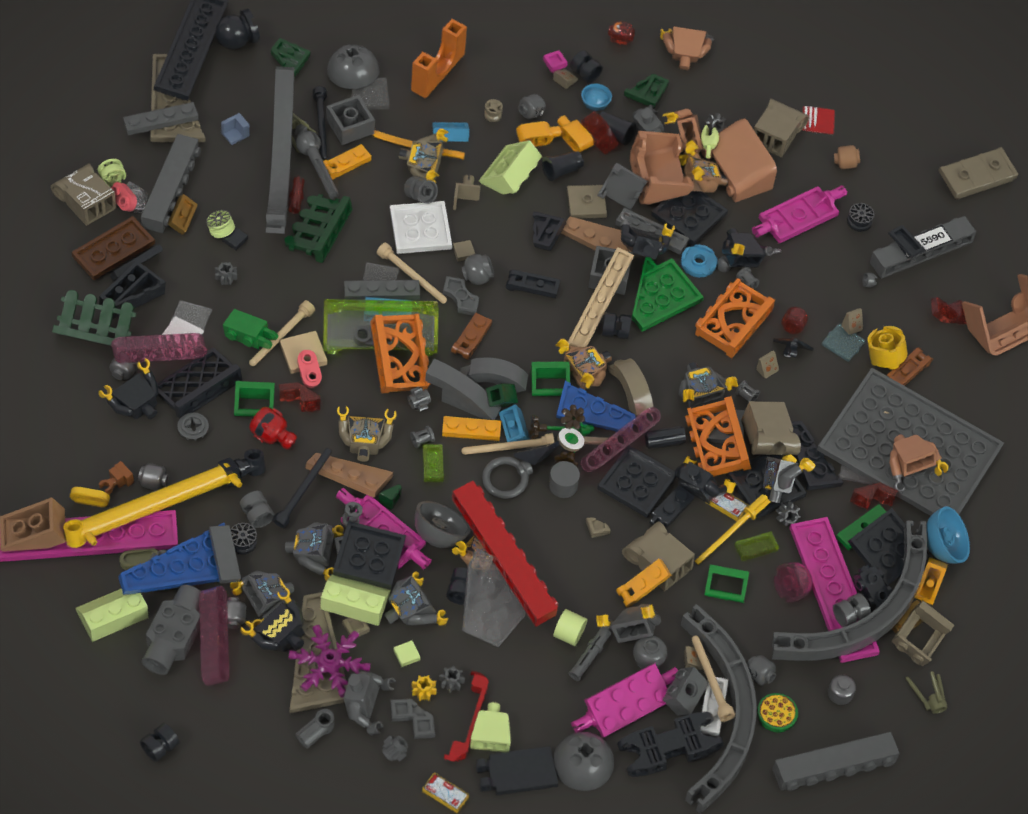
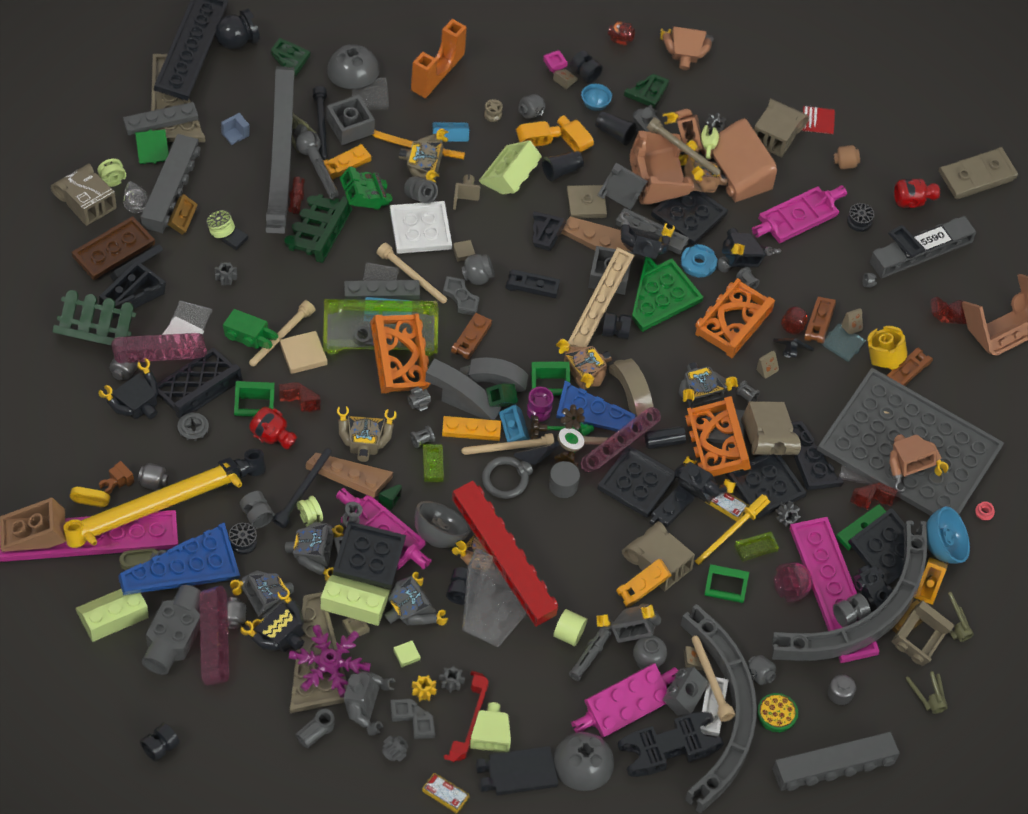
(124, 197): coral plate -> none
(152, 146): none -> green piece
(224, 554): dark grey tile -> none
(307, 368): coral plate -> none
(310, 510): none -> yellowish green wheel
(366, 189): none -> green hips
(540, 403): none -> magenta wheel
(597, 527): dark tan tile -> none
(602, 134): clear red slope -> none
(656, 126): none -> dark tan piece
(781, 474): dark grey torso -> none
(820, 319): none -> dark orange plate
(914, 192): none -> red piece
(962, 629): none -> olive plant
(985, 506): none -> coral plate

